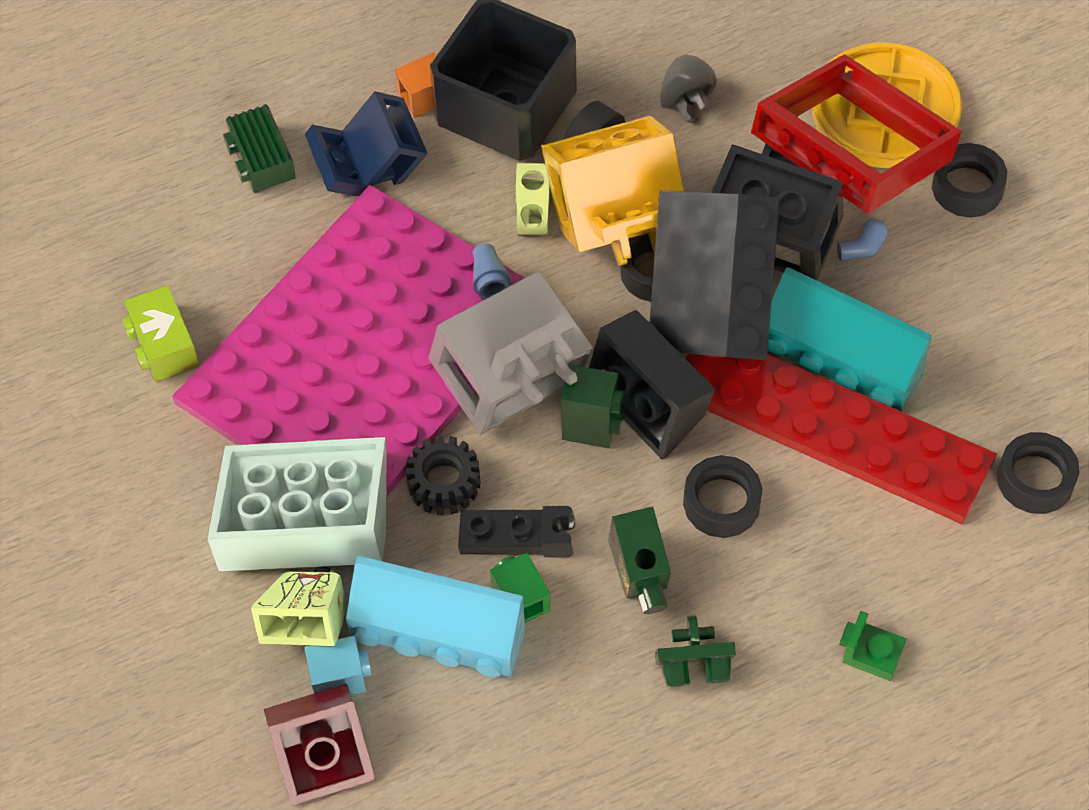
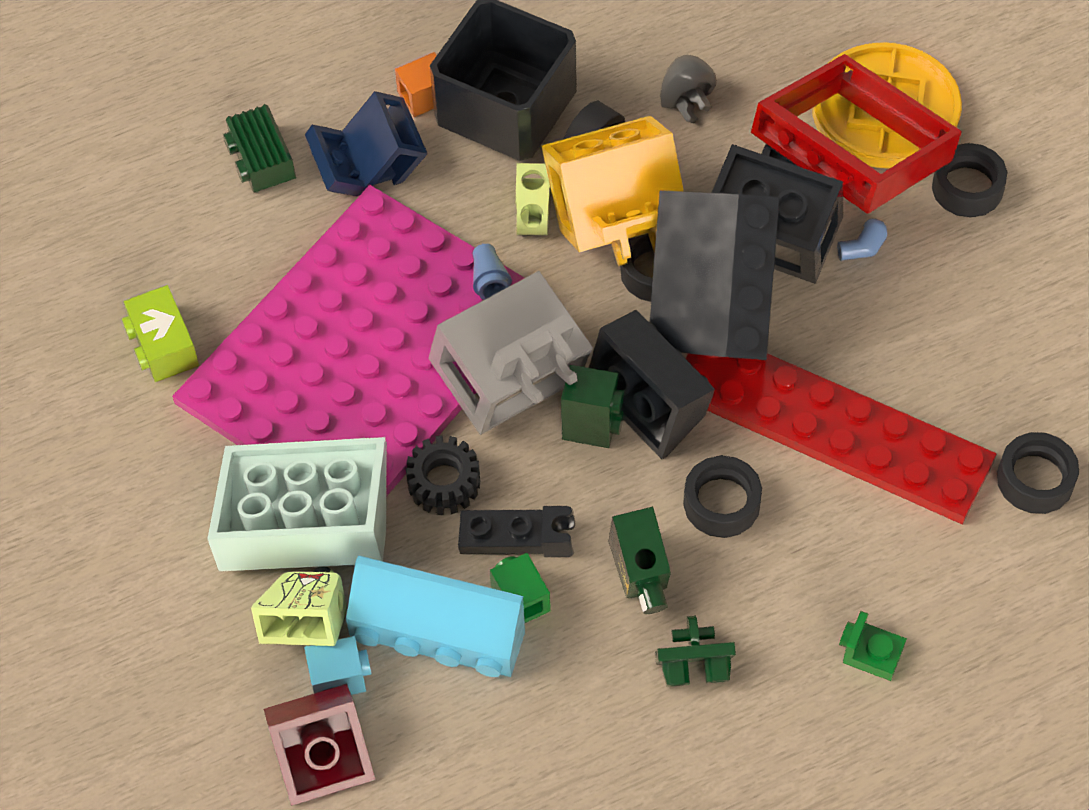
(846, 340): teal slope -> none

